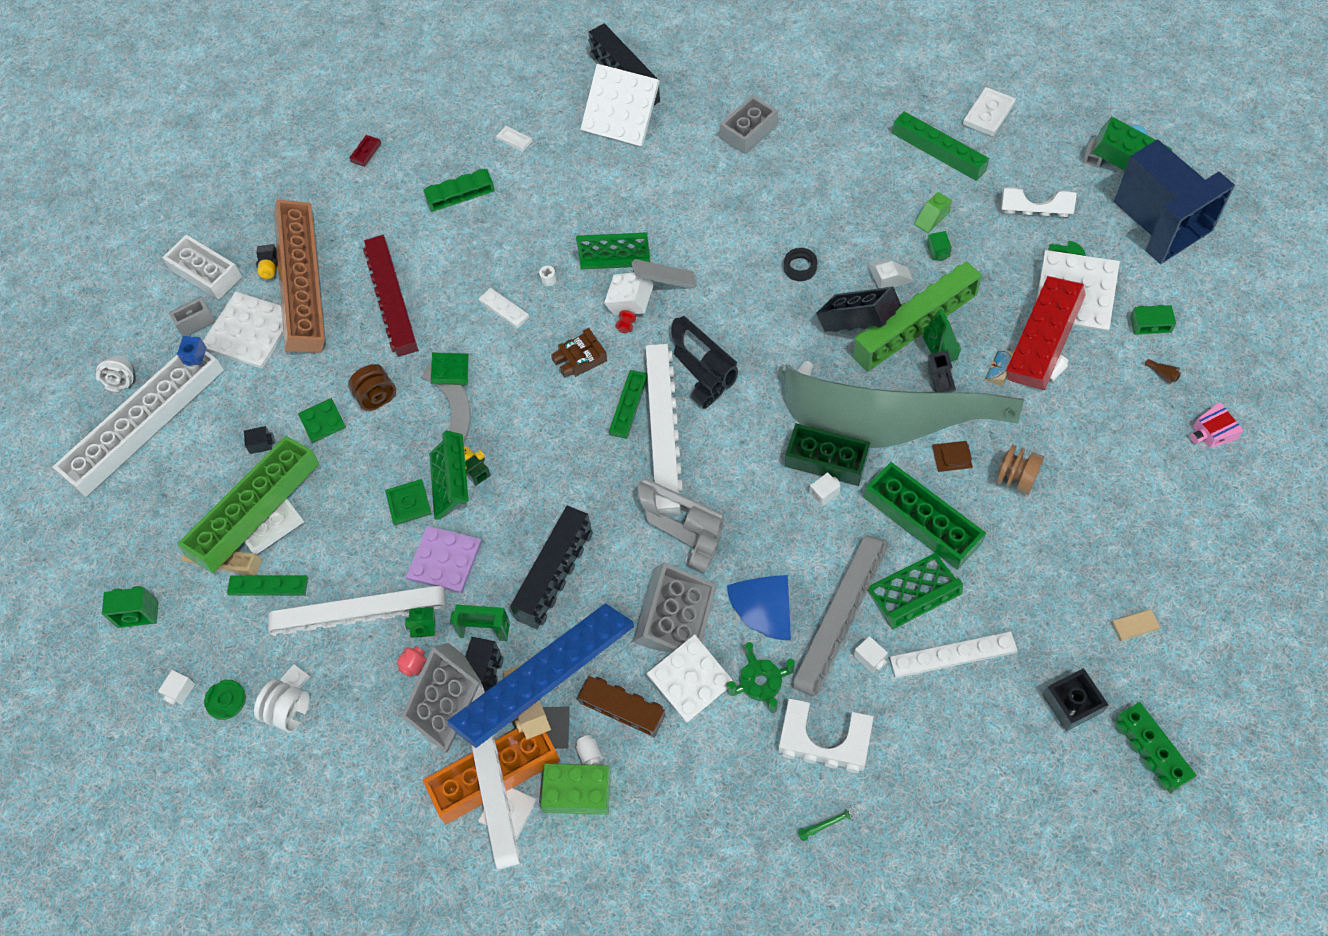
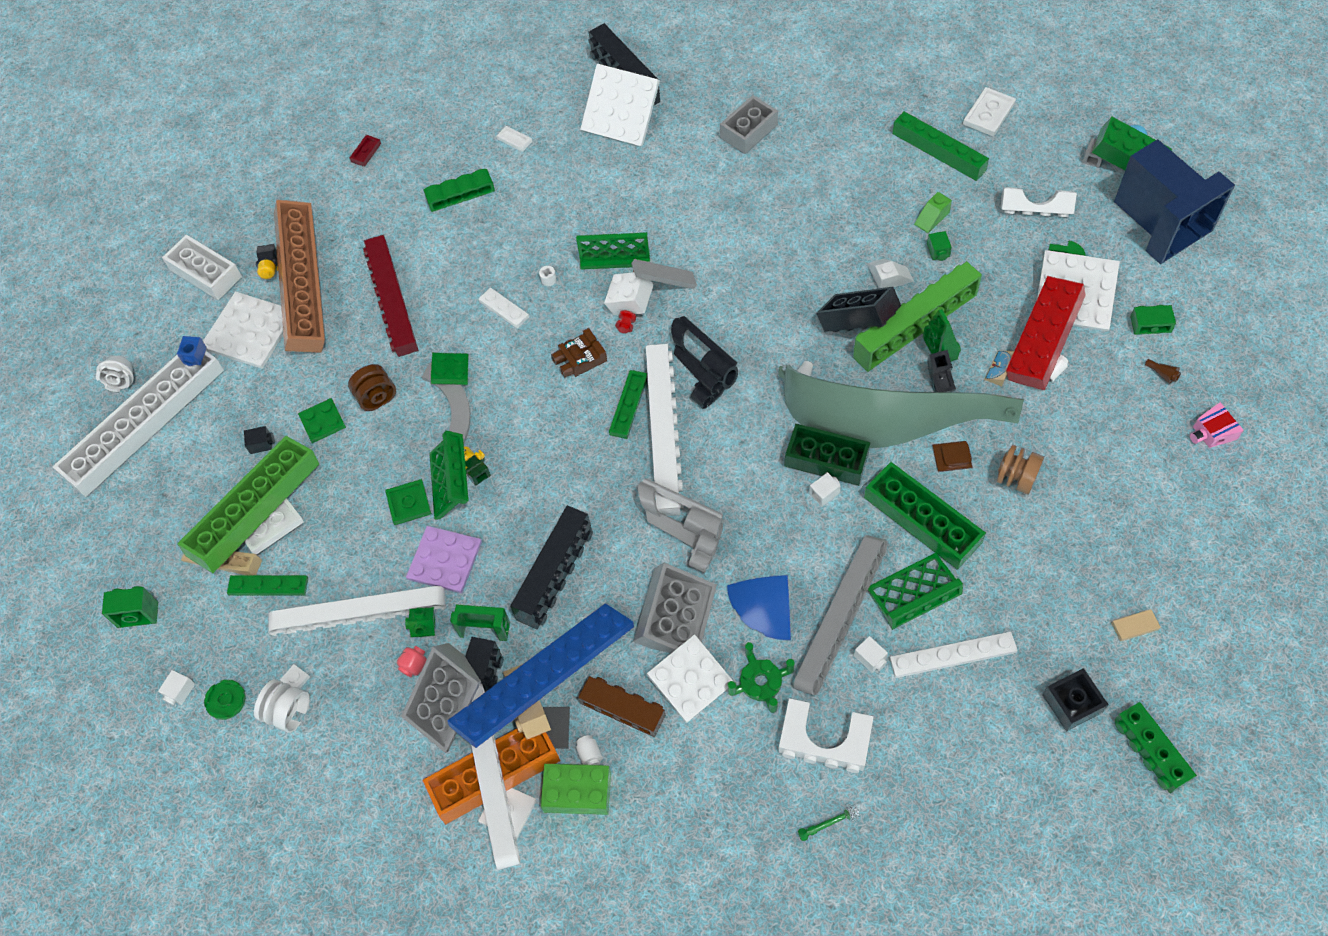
(192, 316): light grey slope -> none
(802, 275): black tyre -> none

